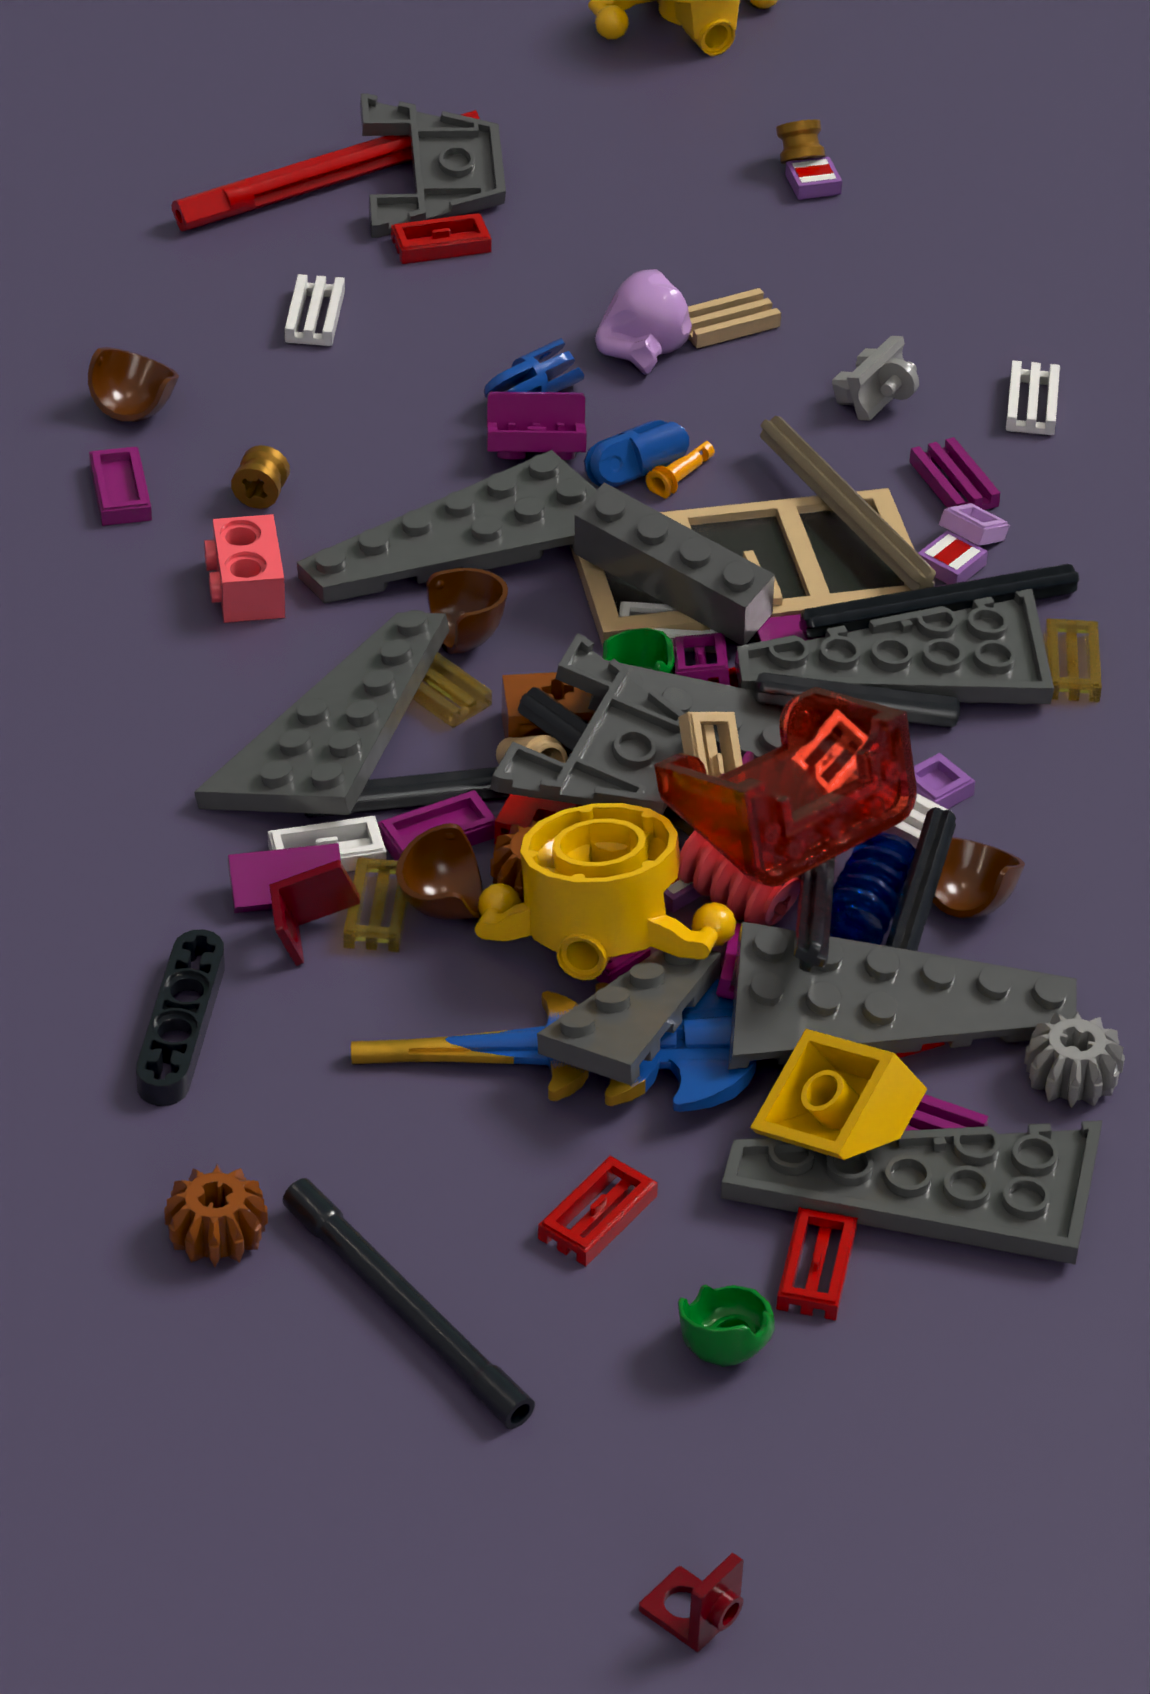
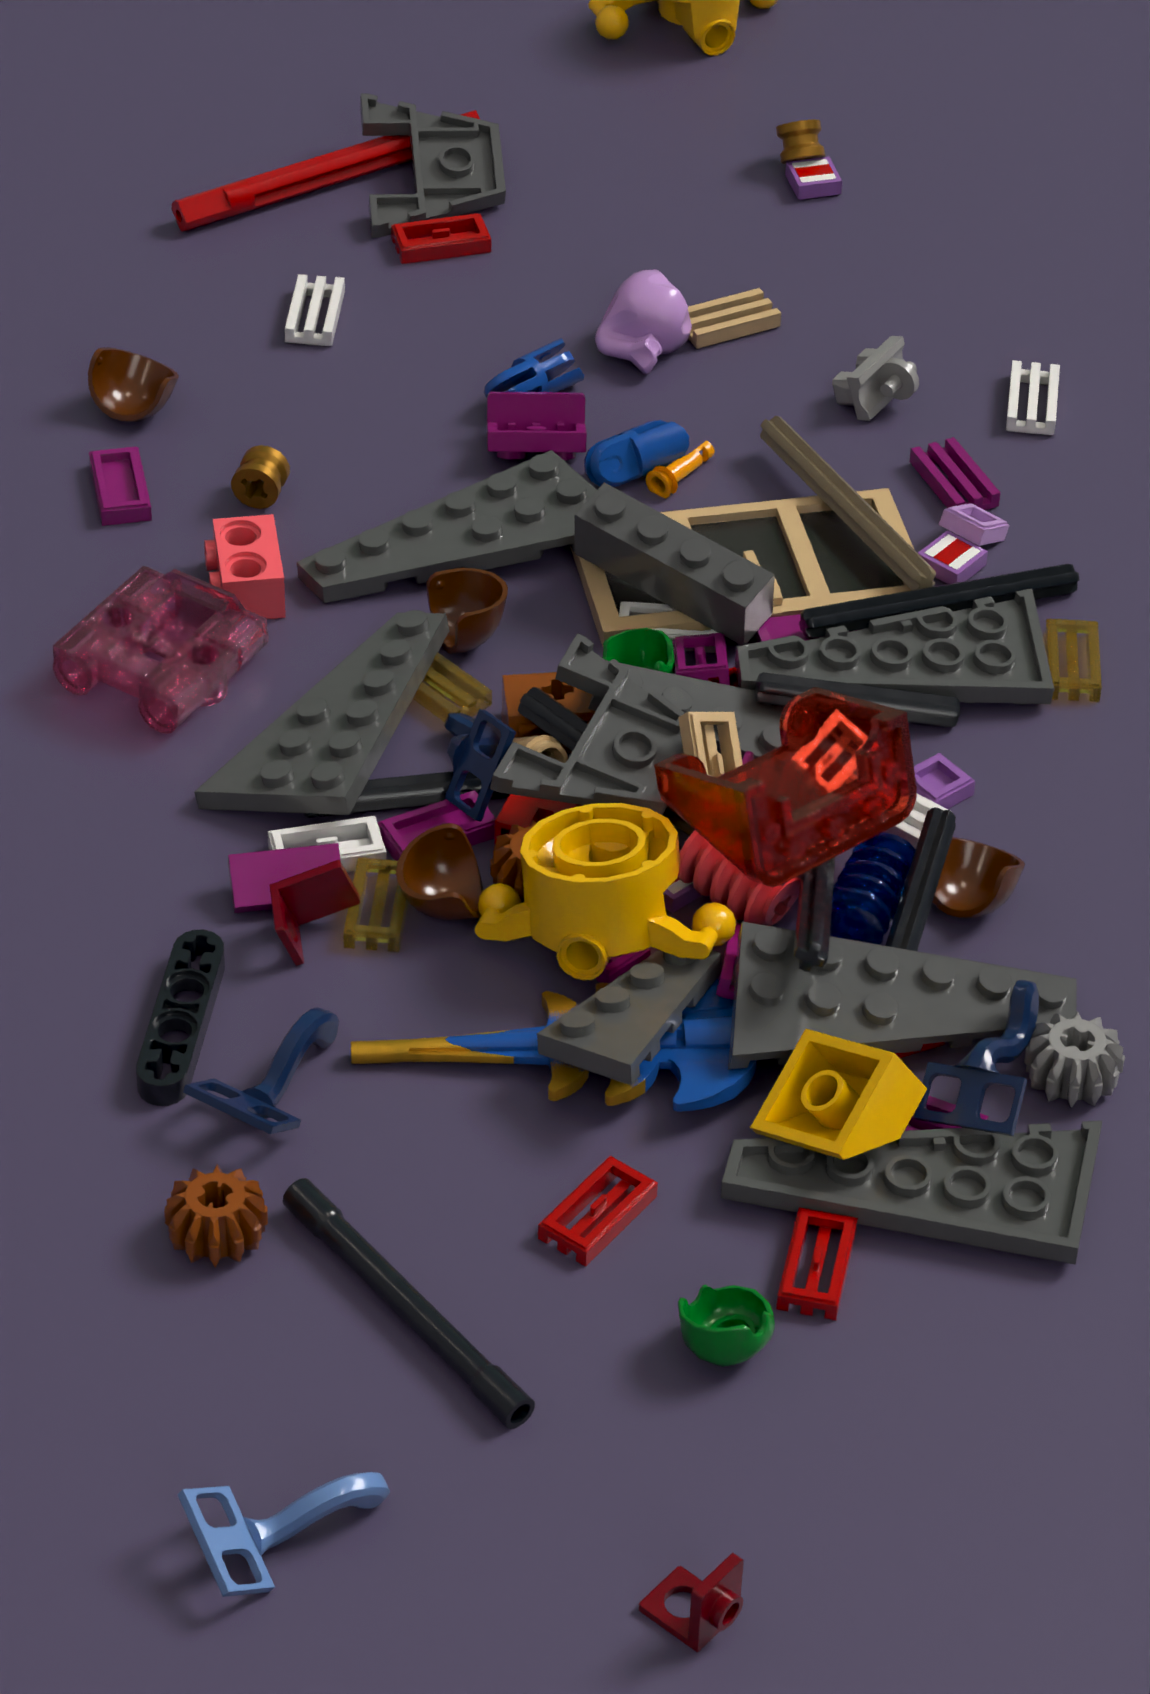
(174, 615): none -> clear pink piece
(254, 1537): none -> medium blue piece
(260, 1102): none -> dark blue piece
(470, 753): none -> dark blue piece
(979, 1069): none -> dark blue piece

